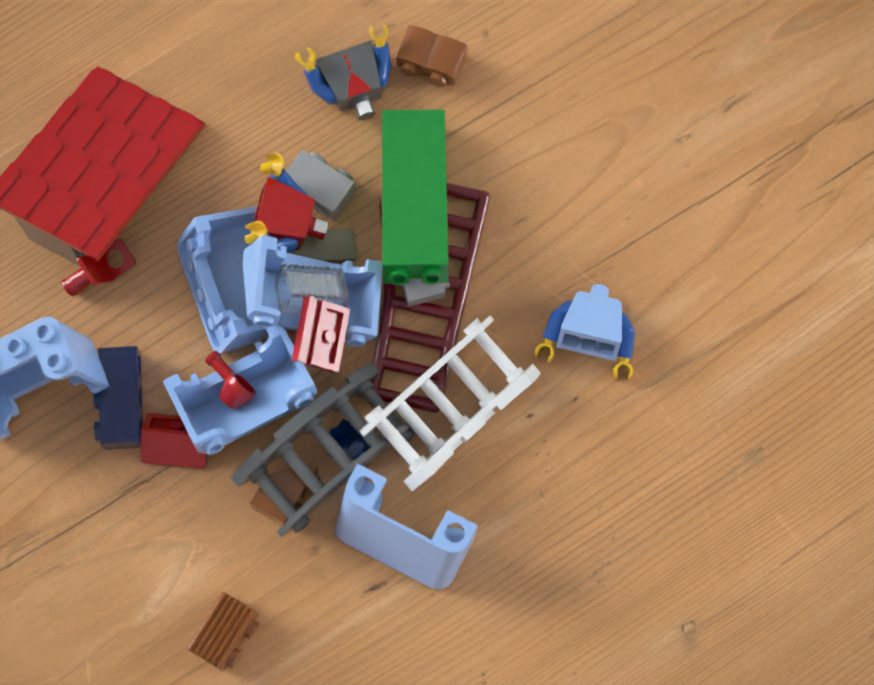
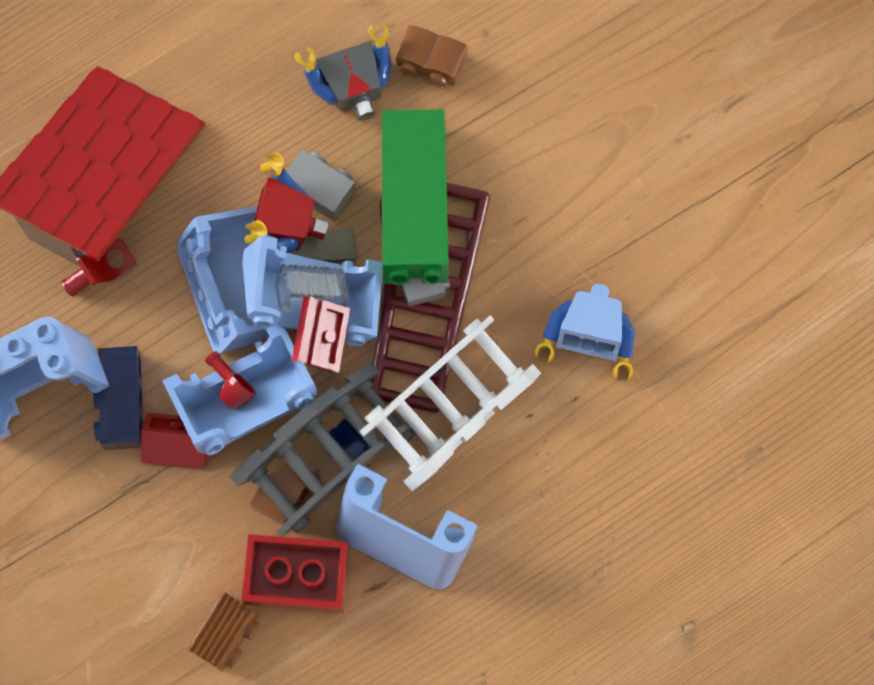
(295, 573): none -> red brick

